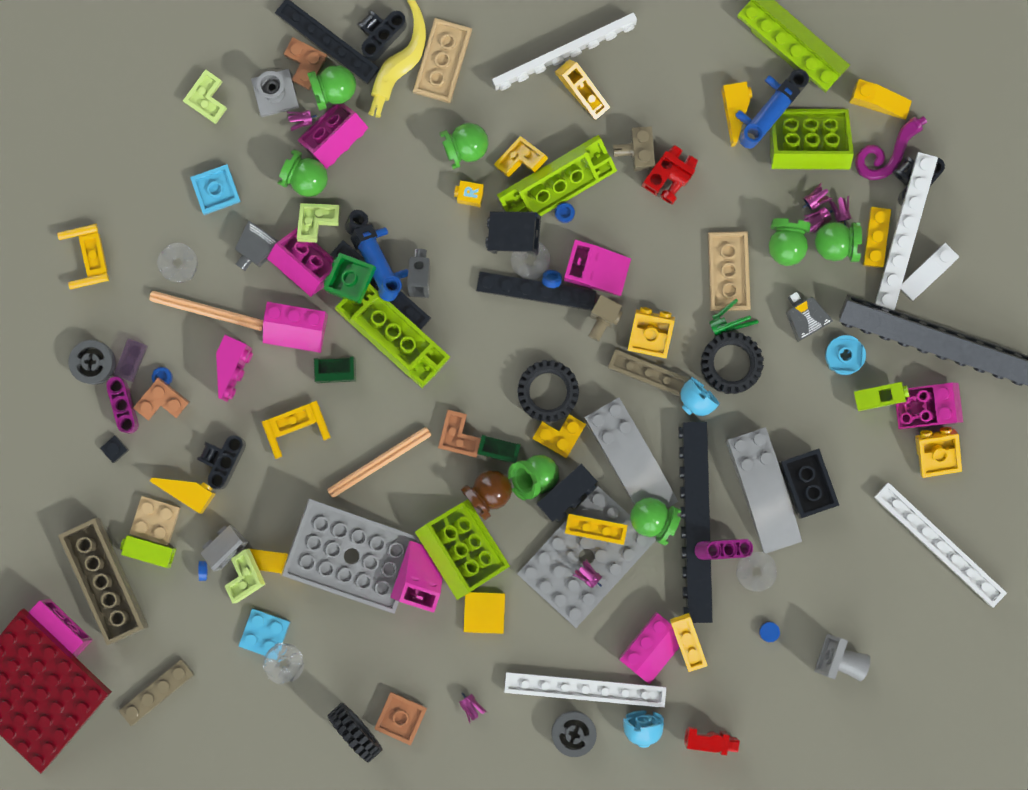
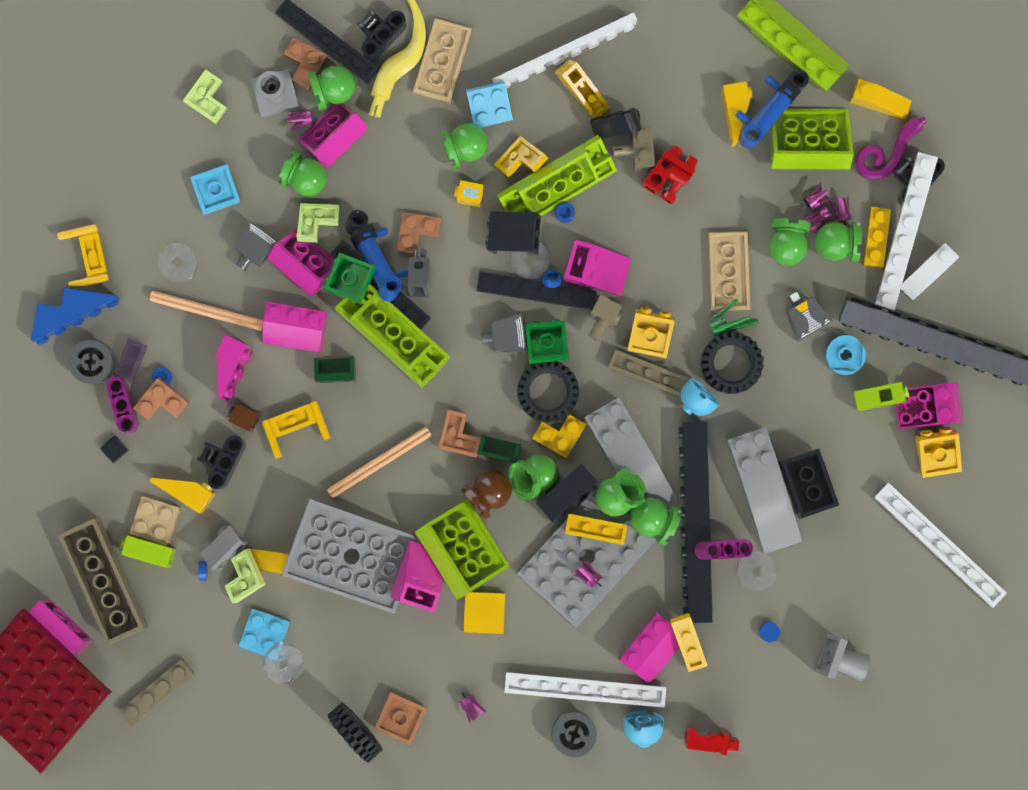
(74, 308): none -> blue slope
(243, 417): none -> reddish brown brick
(414, 226): none -> nougat plate
(489, 104): none -> medium azure plate
(507, 335): none -> dark grey torso
(546, 341): none -> green plate
(616, 123): none -> black piece
(620, 493): none -> bright green tile

